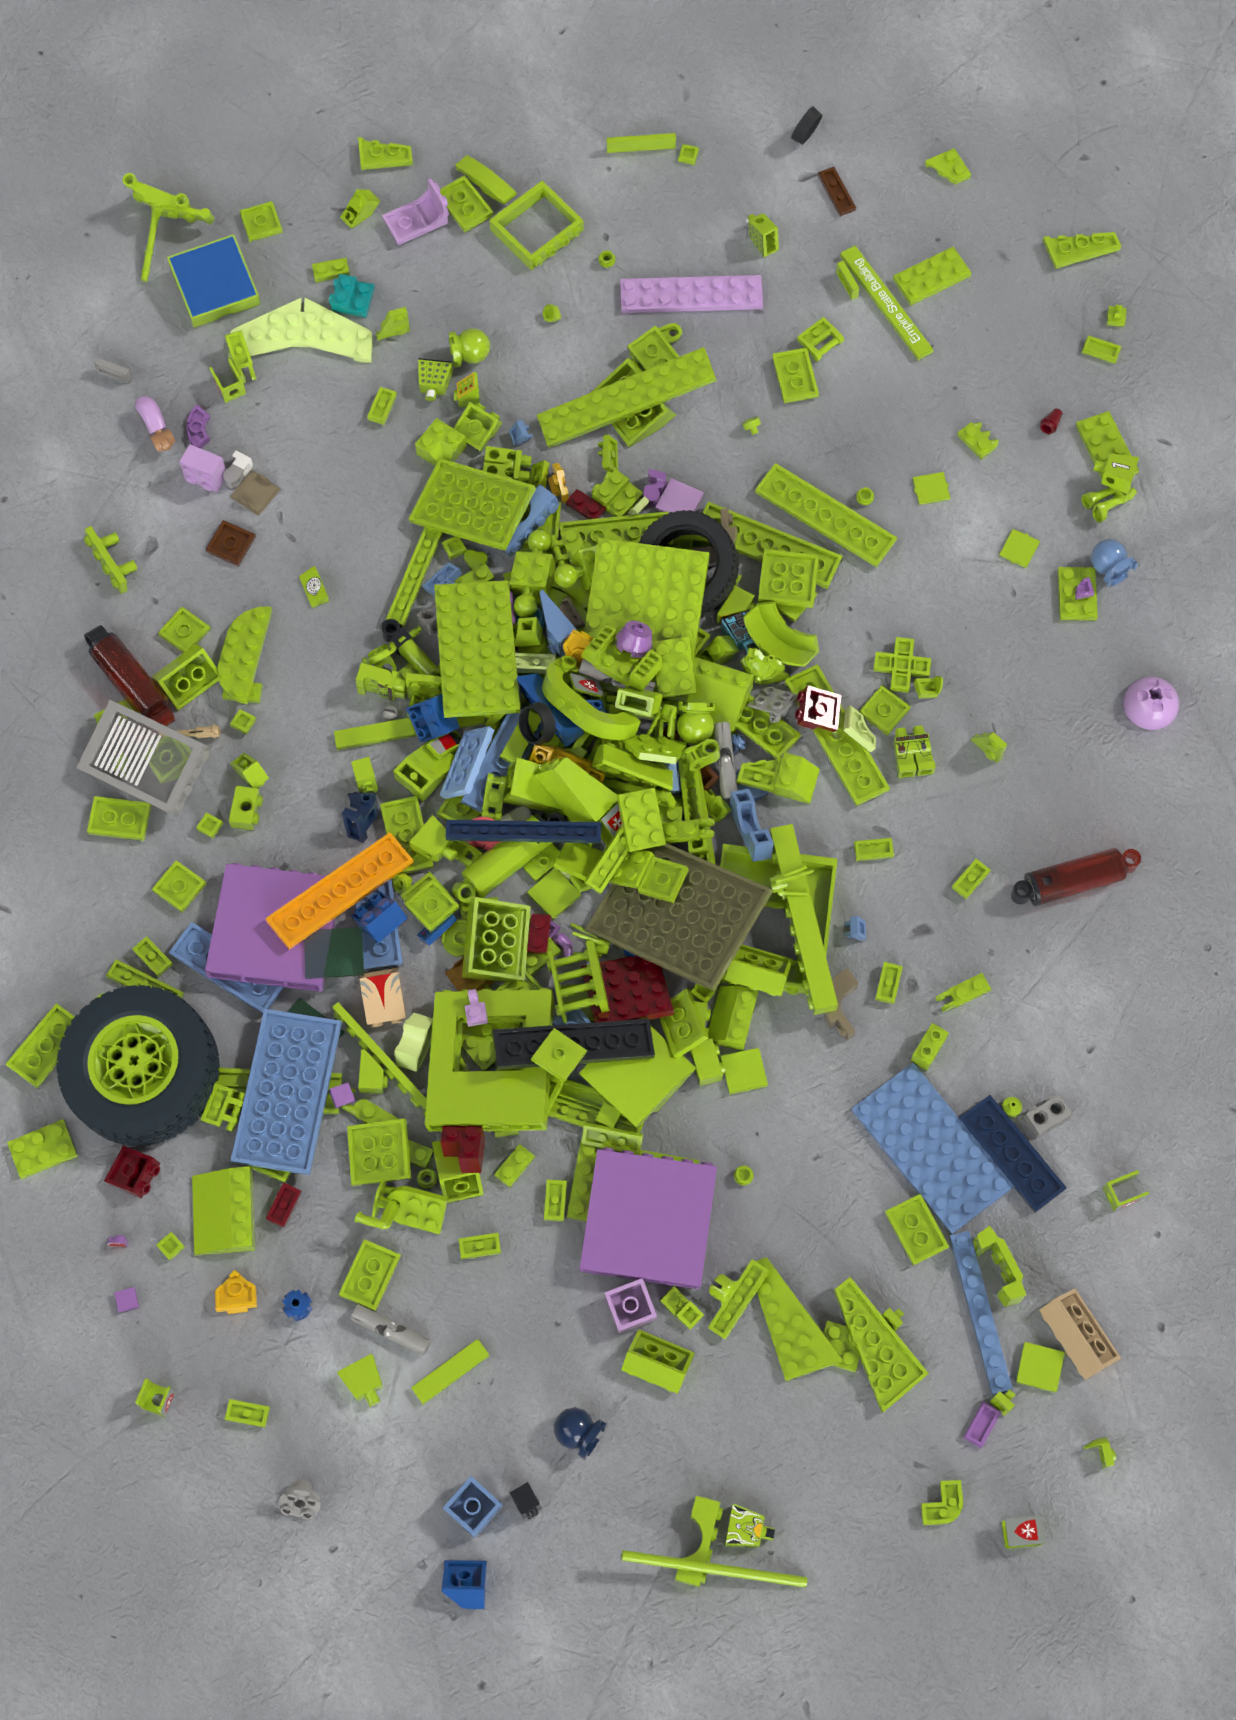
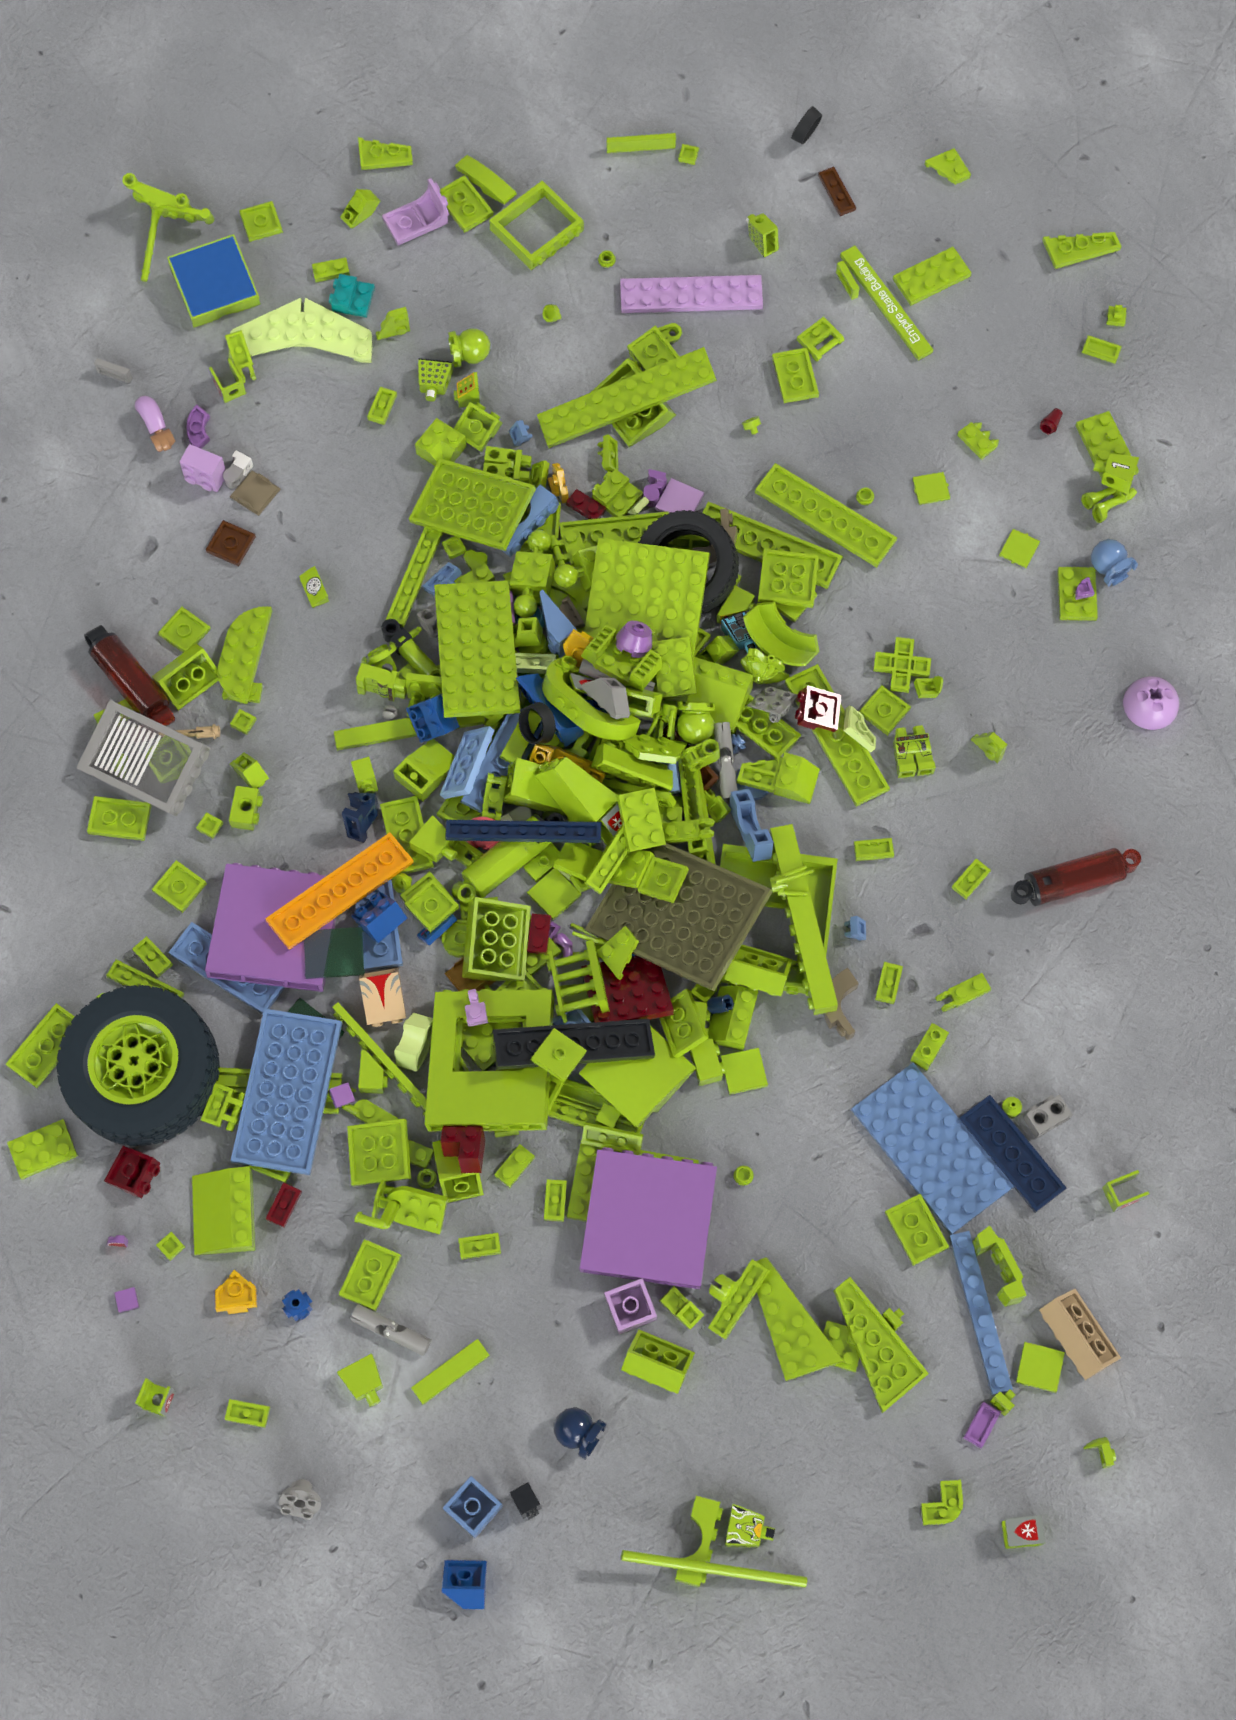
(108, 565): lime plate -> none
(444, 744): slope -> none
(609, 695): none -> light grey slope
(618, 951): none -> lime wing
(720, 1004): none -> dark blue piece

